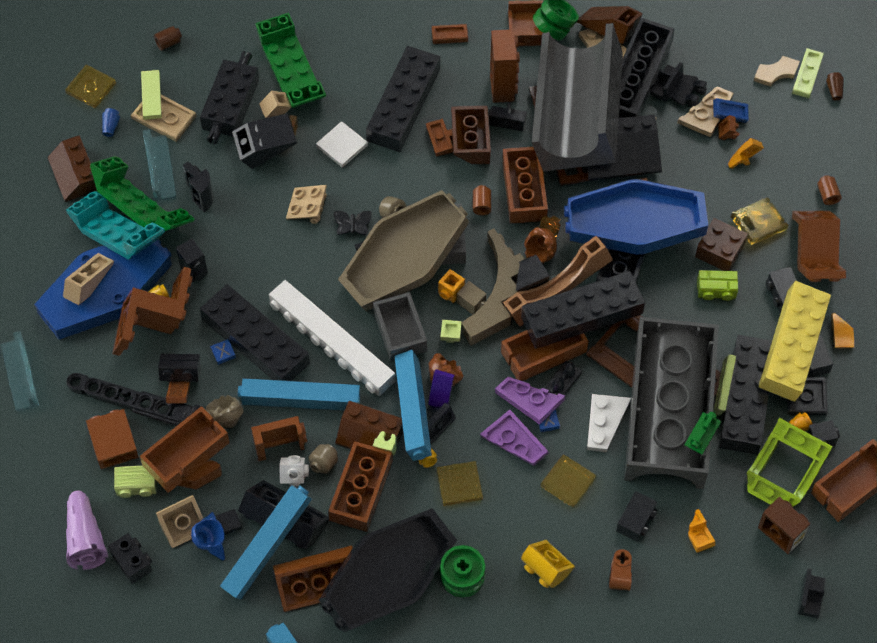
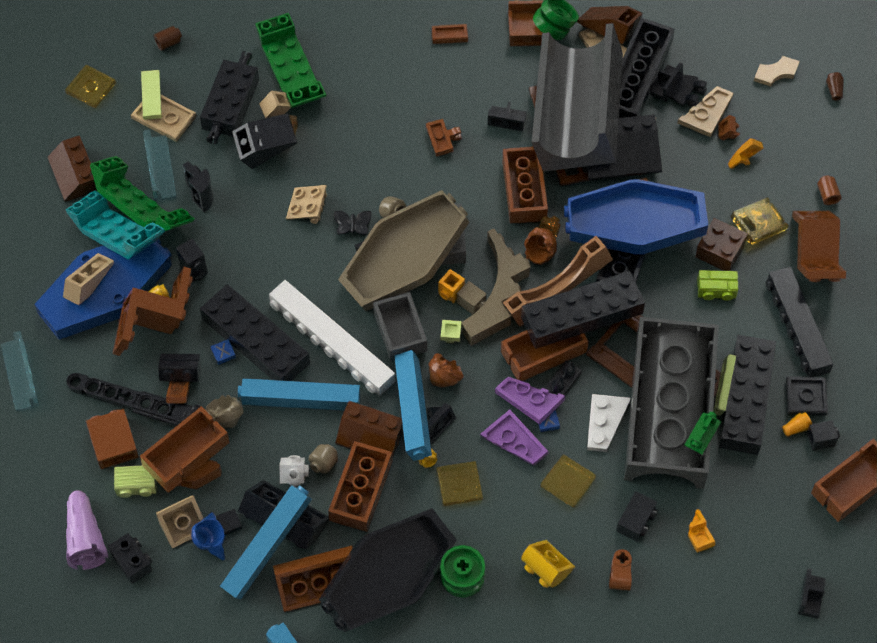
(109, 121): blue cone -> none
(277, 434): dark orange panel -> none
(341, 144): white tile -> none
(389, 445): yellowish green tile -> none
(403, 99): black brick -> none
(441, 388): dark purple tile -> none
(471, 134): reddish brown slope -> none
(482, 200): dark orange brick -> none
(504, 65): dark orange brick -> none
(531, 274): black slope -> none
(724, 108): blue tile -> none
(784, 525): reddish brown brick -> none
(794, 341): light yellow brick -> none
(798, 440): lime wedge -> none
(807, 73): yellowish green tile -> none
(842, 332): light orange slope -> none

